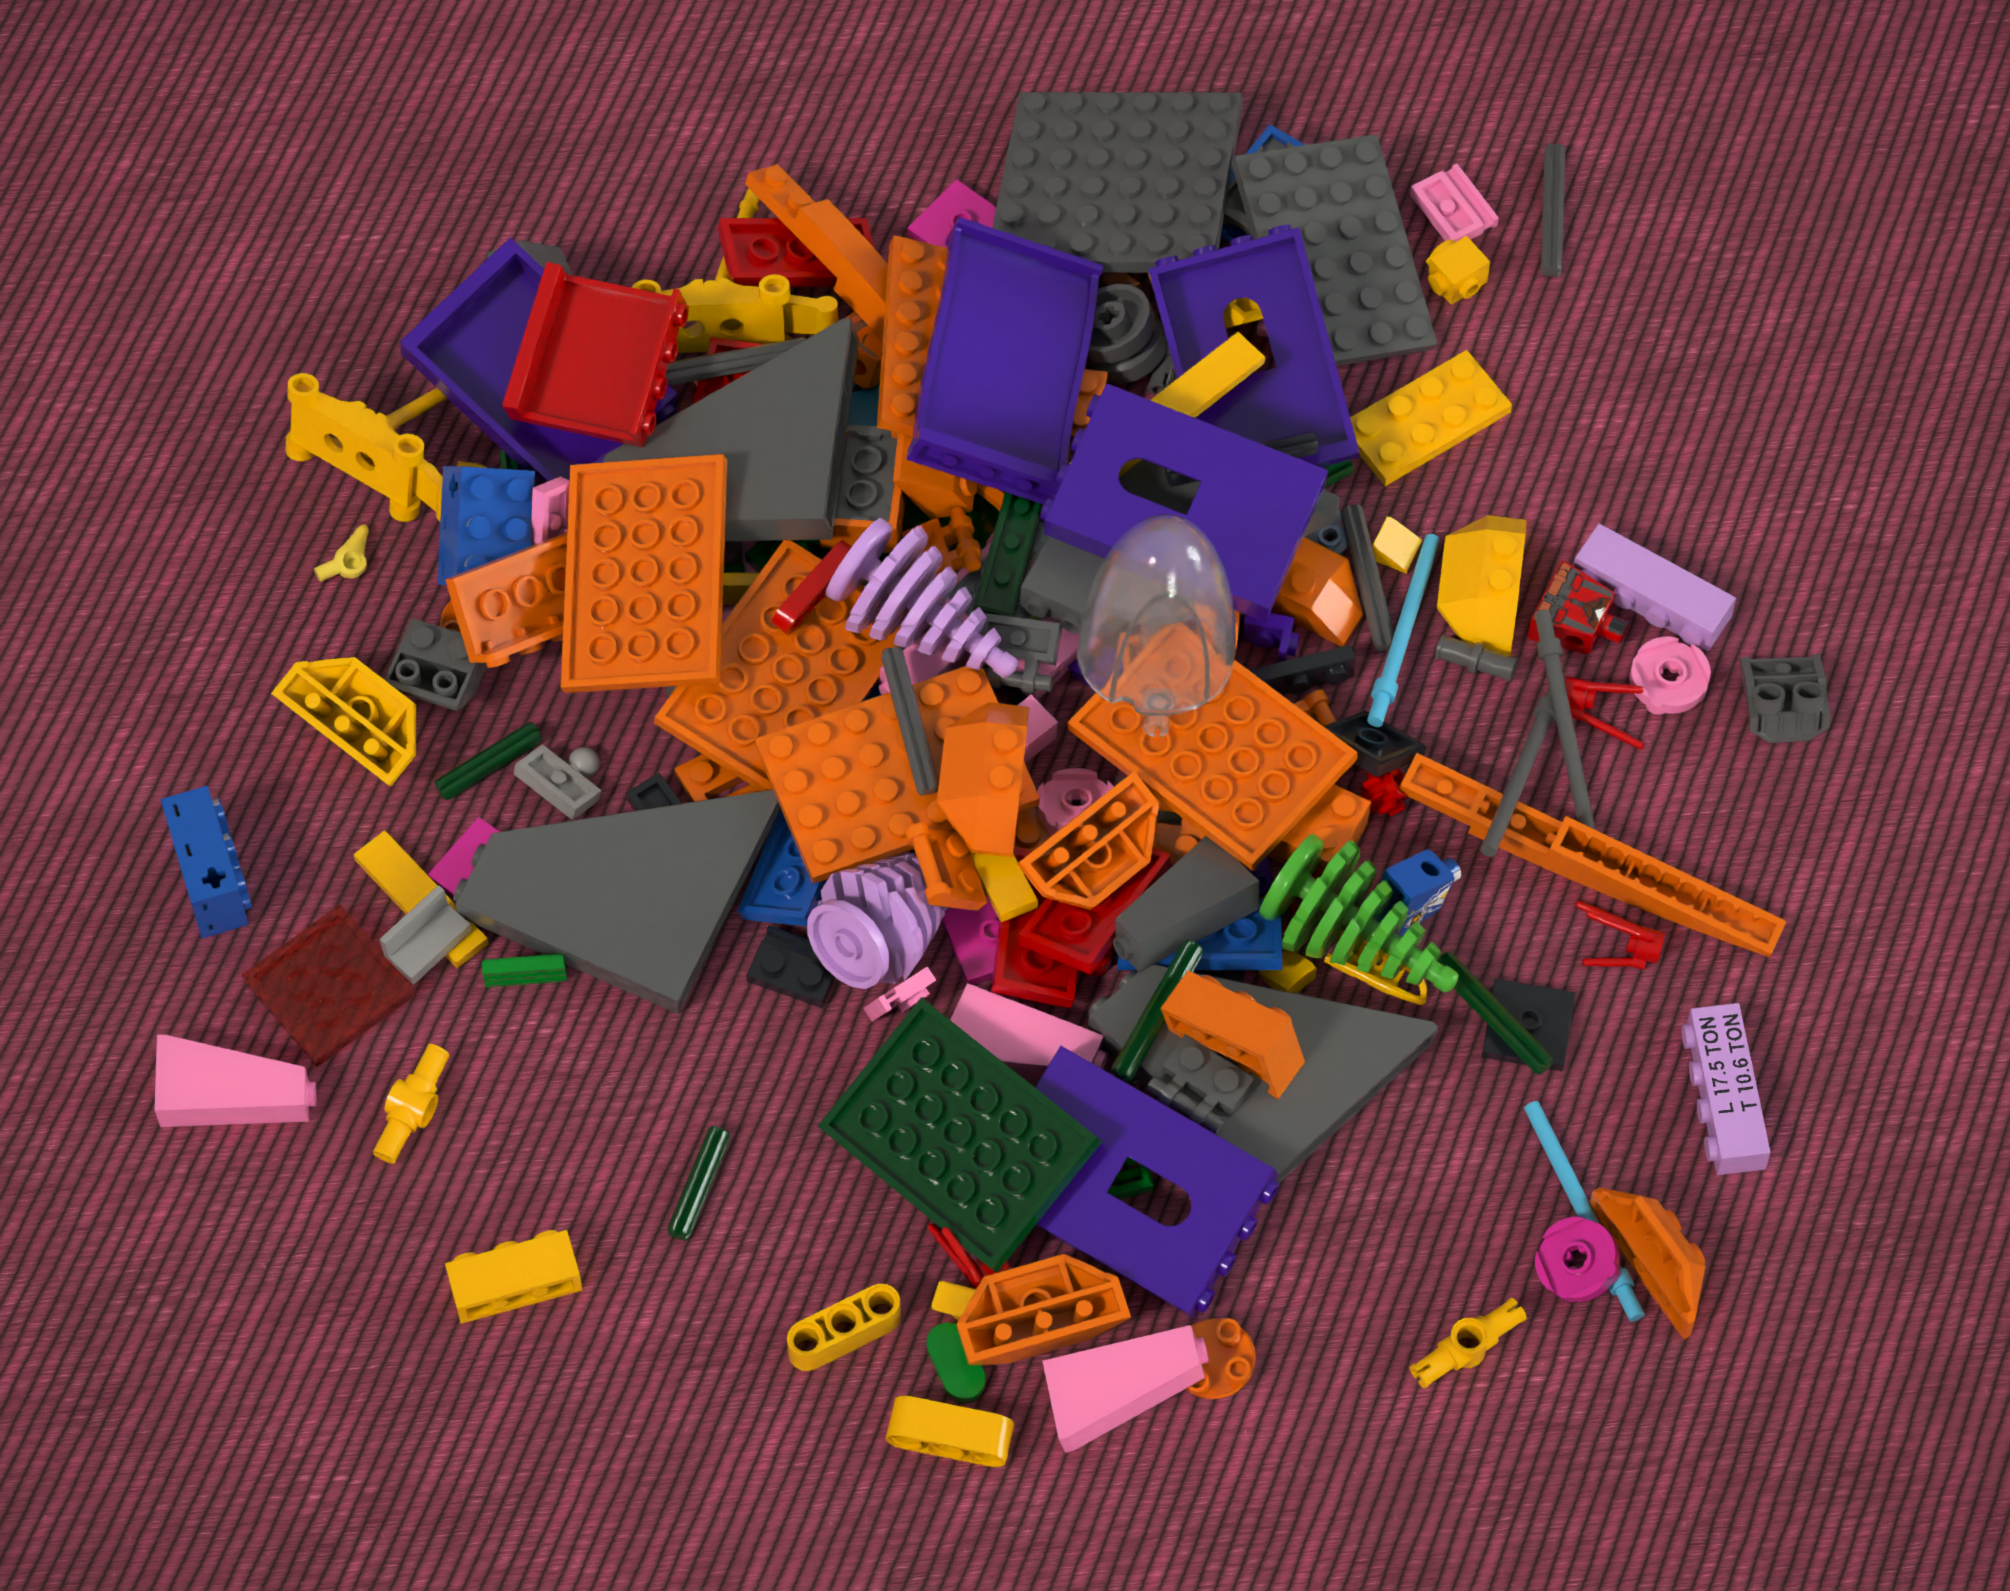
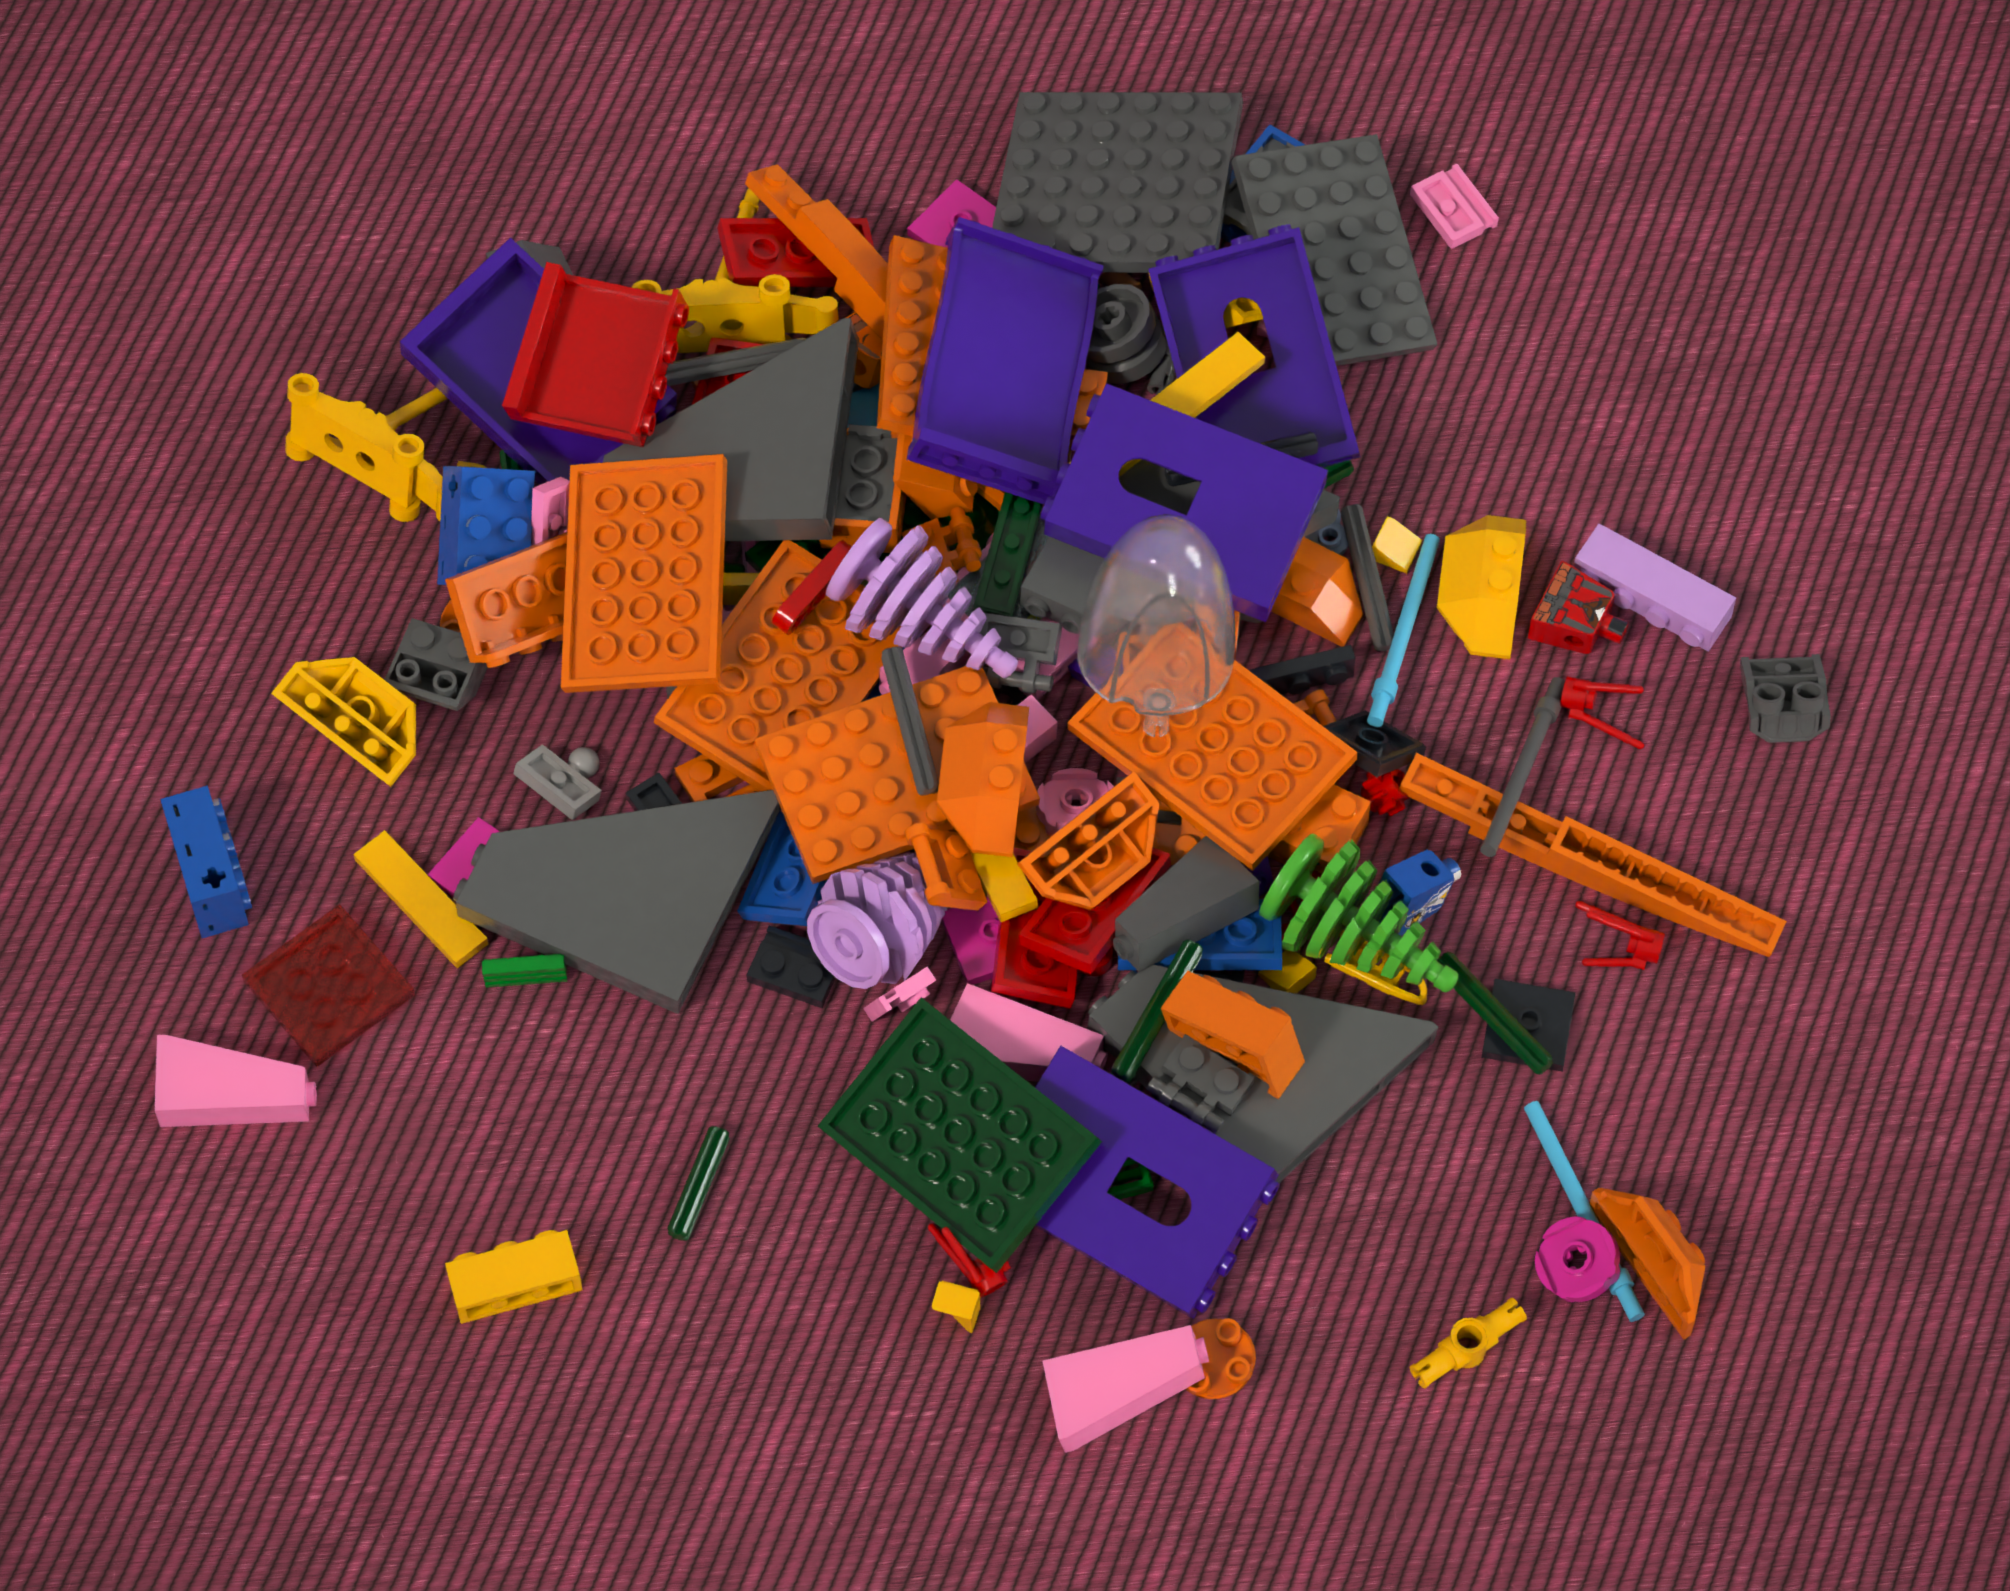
(349, 558): light yellow animal -> none
(411, 1103): yellow pin -> none
(424, 936): light grey panel -> none
(488, 761): dark green axle -> none
(834, 1344): yellow beam -> none
(950, 1431): yellow beam -> none
(960, 1381): green tile -> none
(1039, 1310): orange wedge -> none
(1274, 632): dark purple bracket -> none
(1427, 417): yellow plate -> none
(1457, 269): yellow brick -> none
(1476, 658): dark grey pin -> none
(1550, 652): dark grey bar -> none
(1553, 210): dark grey axle -> none
(1663, 695): bright pink plate -> none
(1726, 1089): lavender brick -> none

